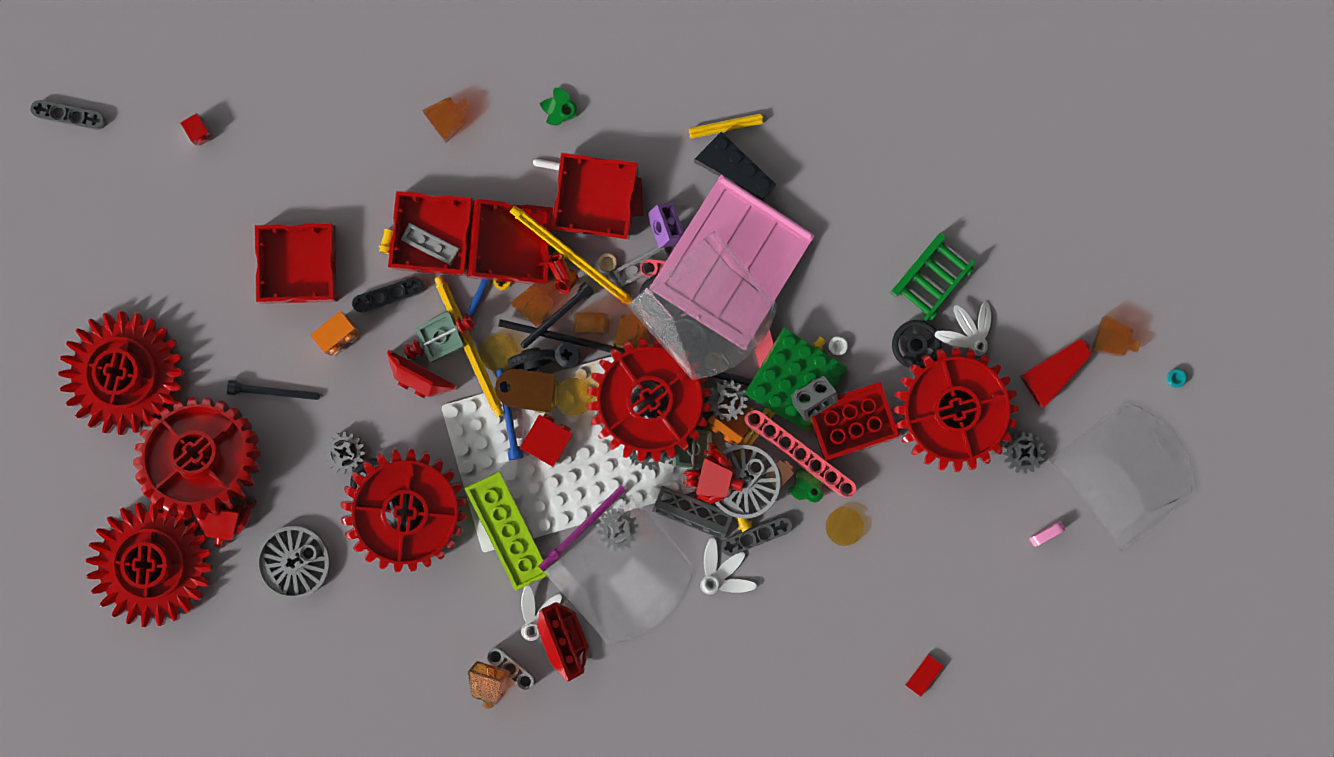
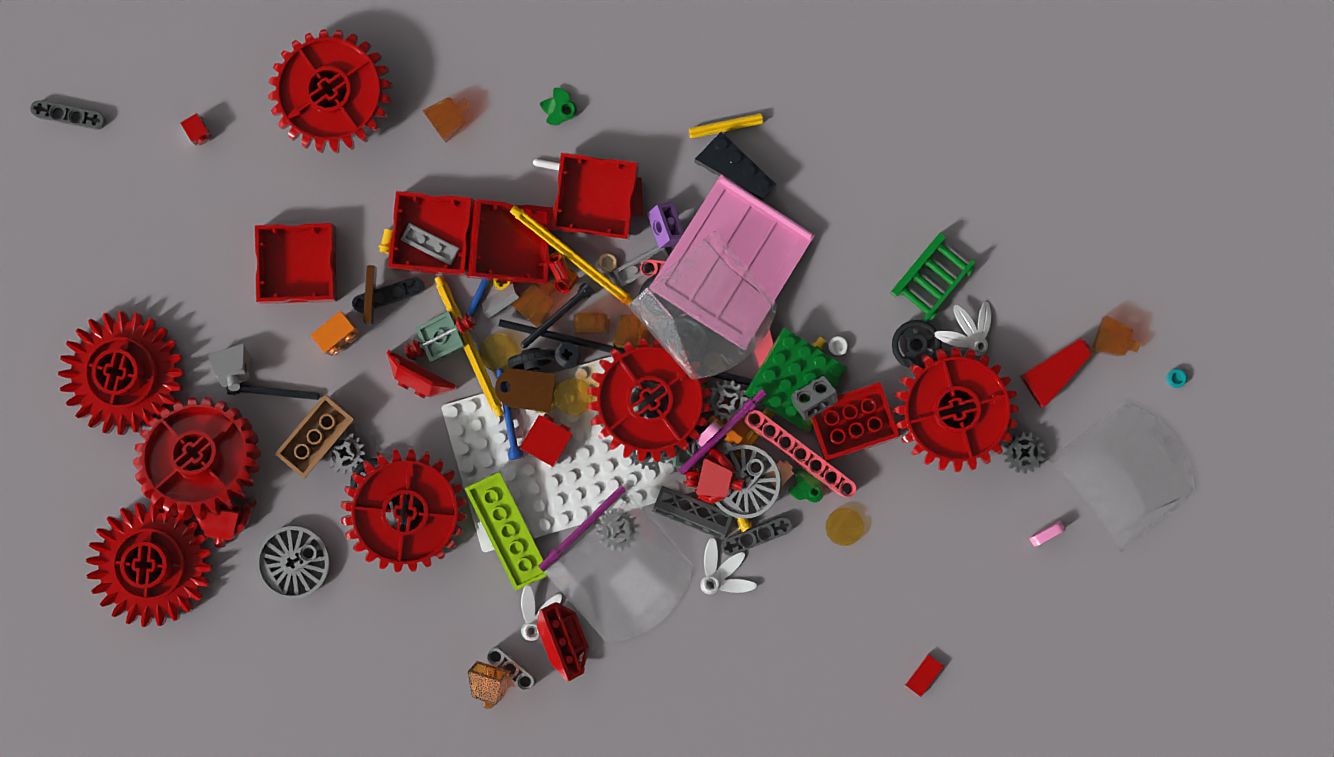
(231, 366): none -> light grey torso
(309, 108): none -> red gear
(314, 436): none -> medium nougat slope
(370, 290): none -> reddish brown tile
(500, 300): none -> light grey tile
(708, 433): none -> bright pink beam
(748, 406): none -> magenta bar

